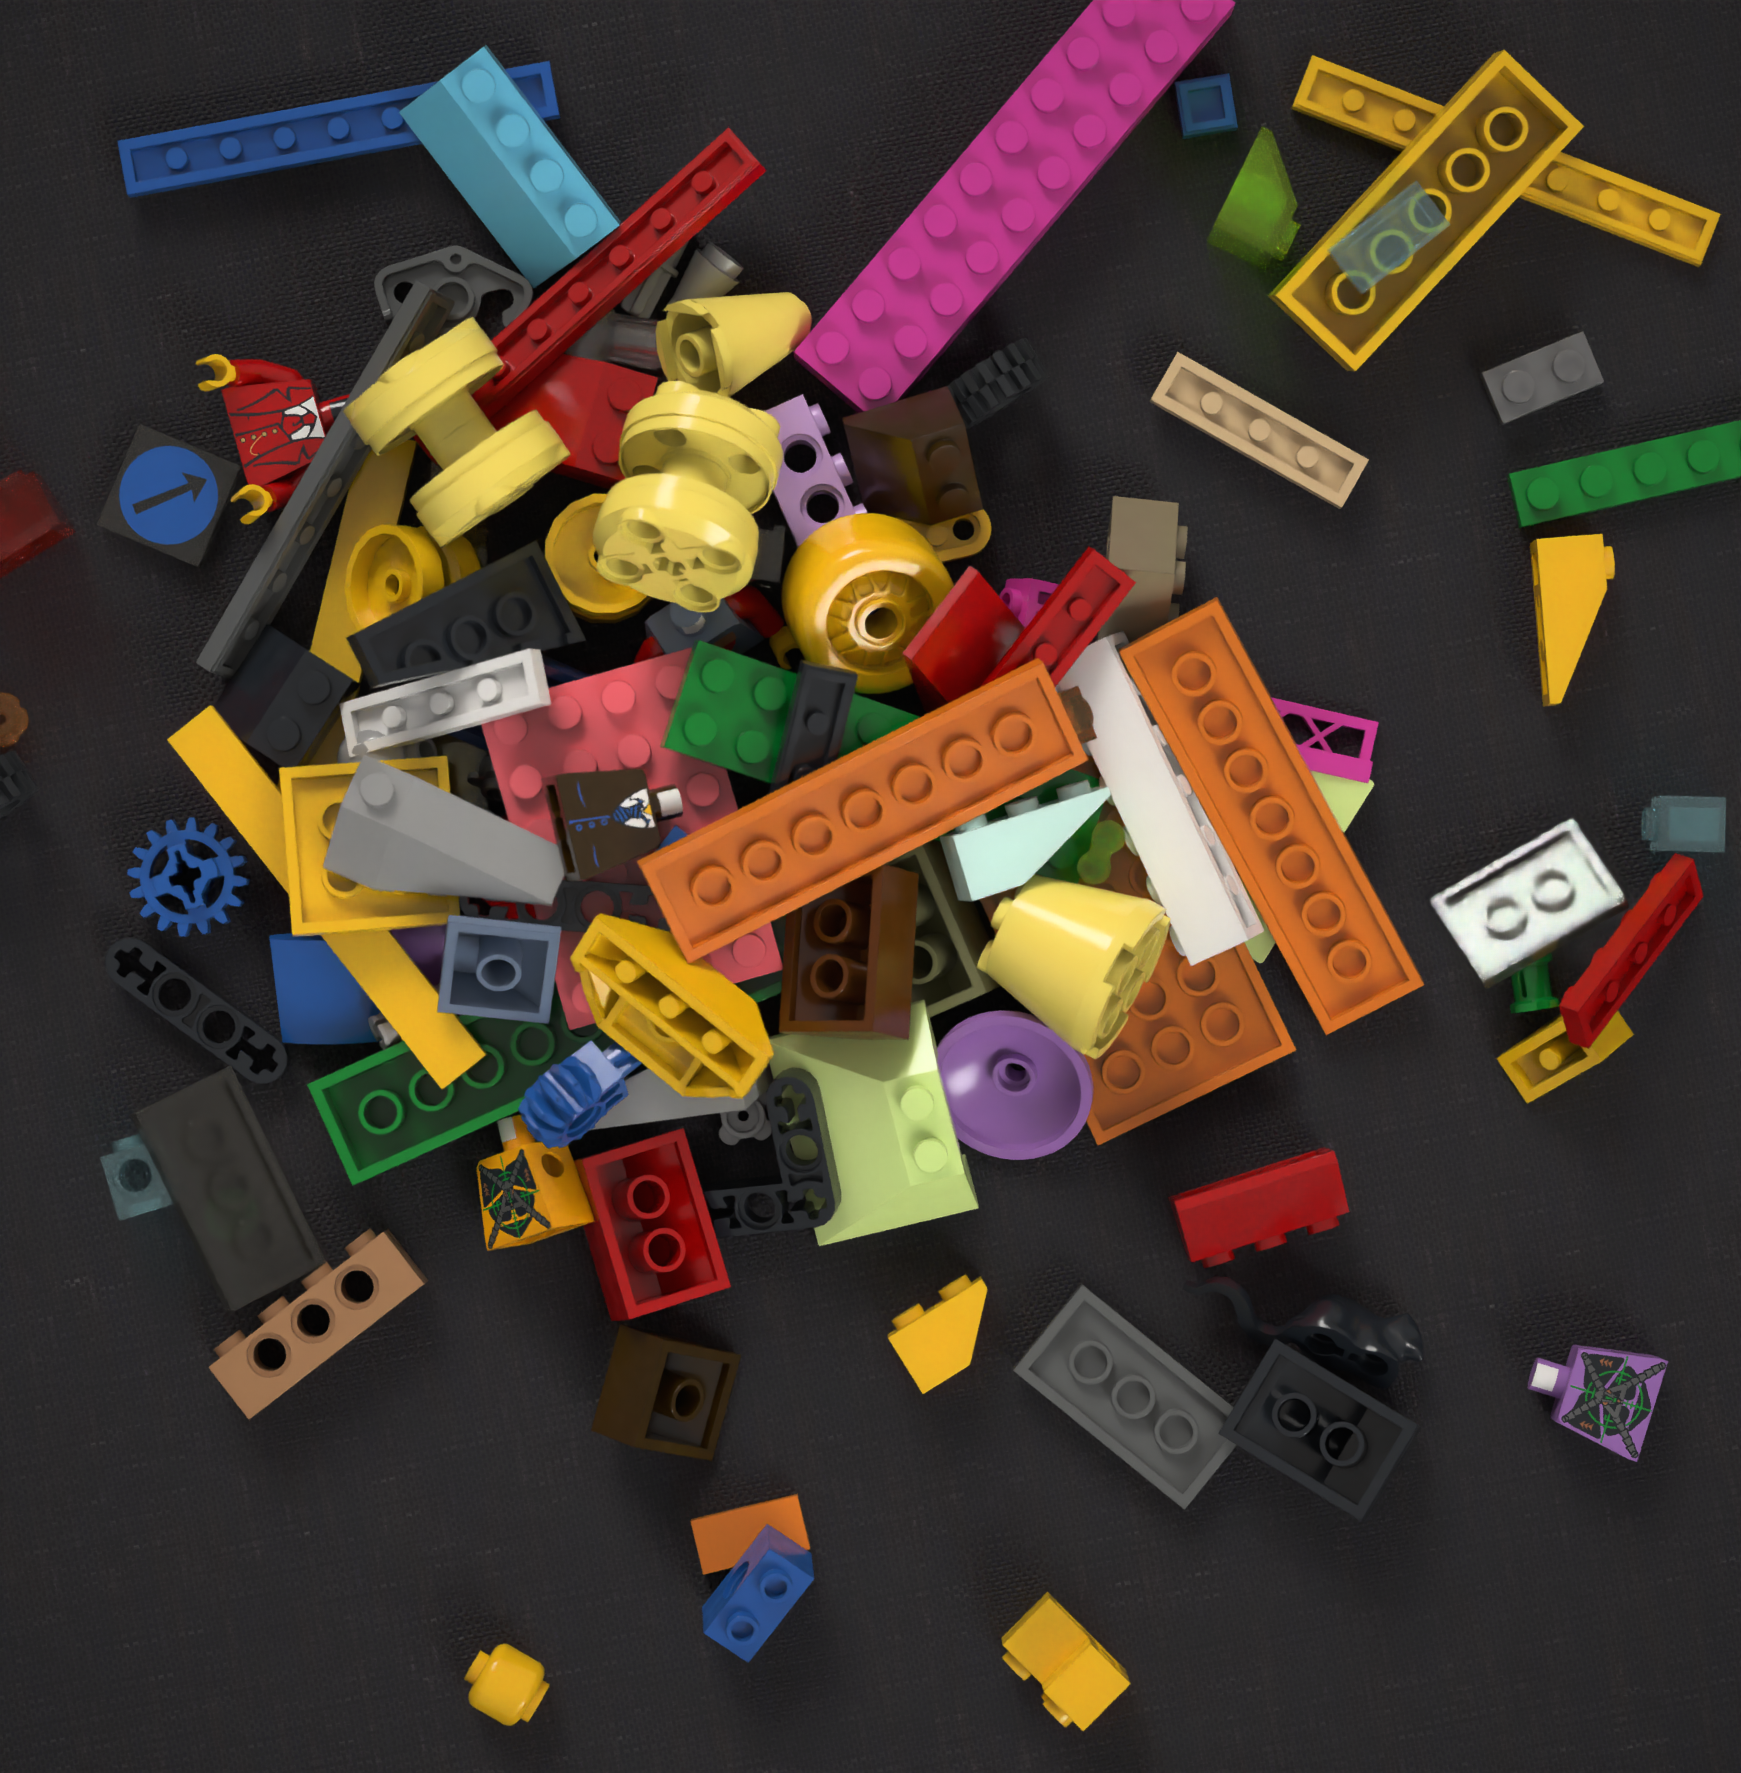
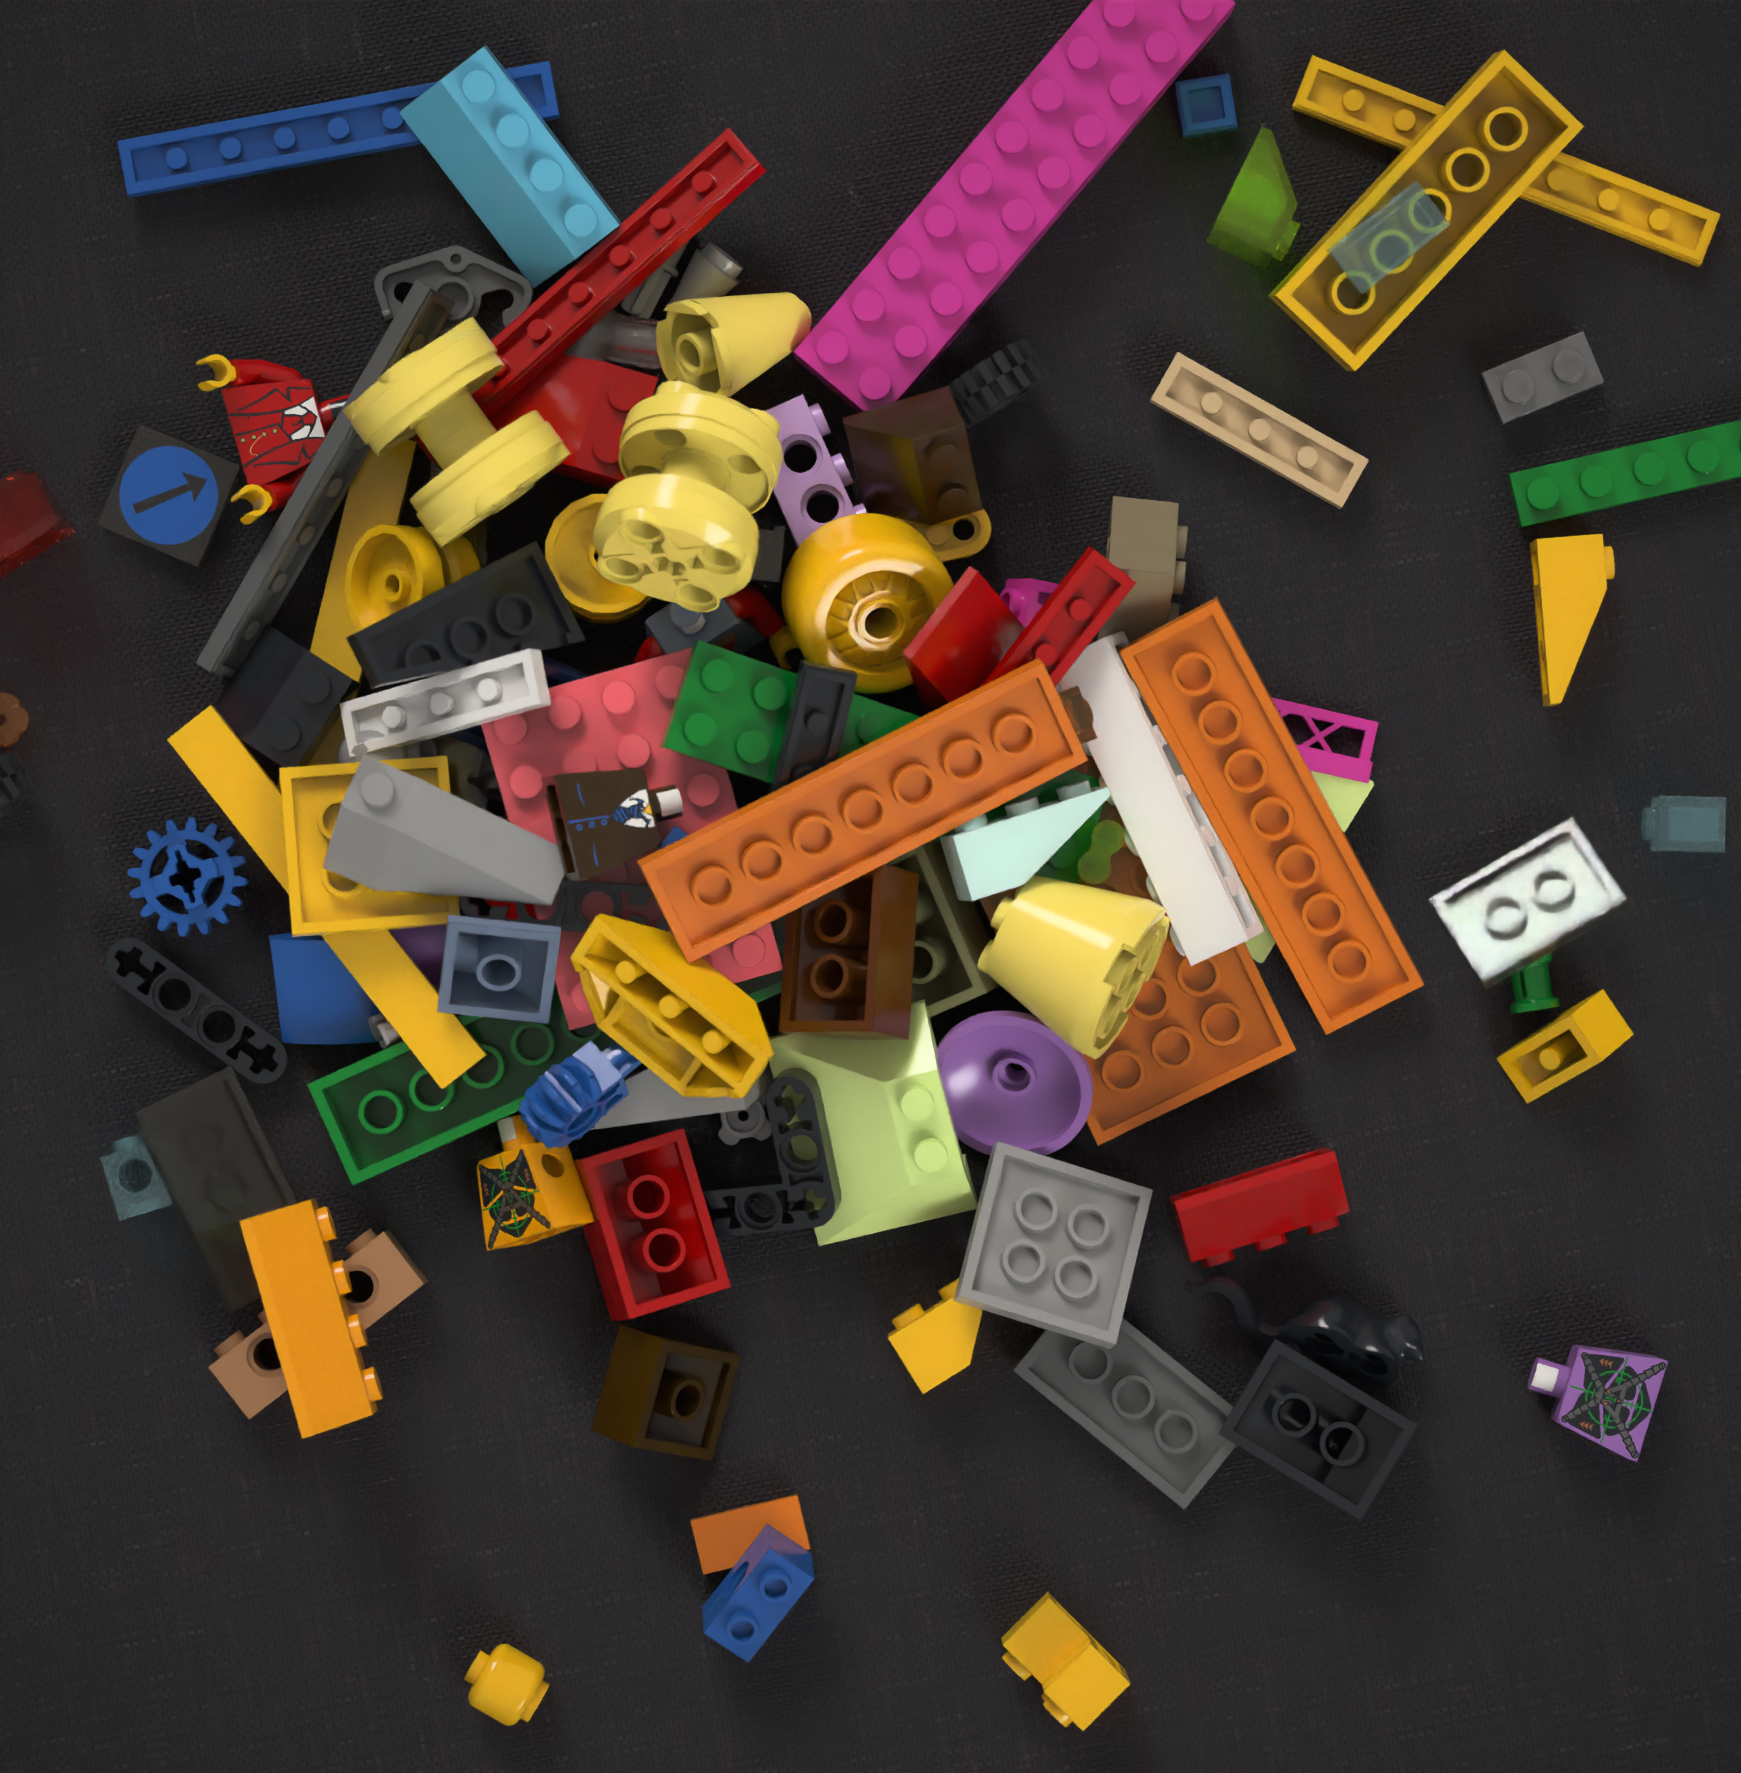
(311, 1317): none -> light orange slope
(1053, 1245): none -> light grey plate
(1631, 950): red plate -> none

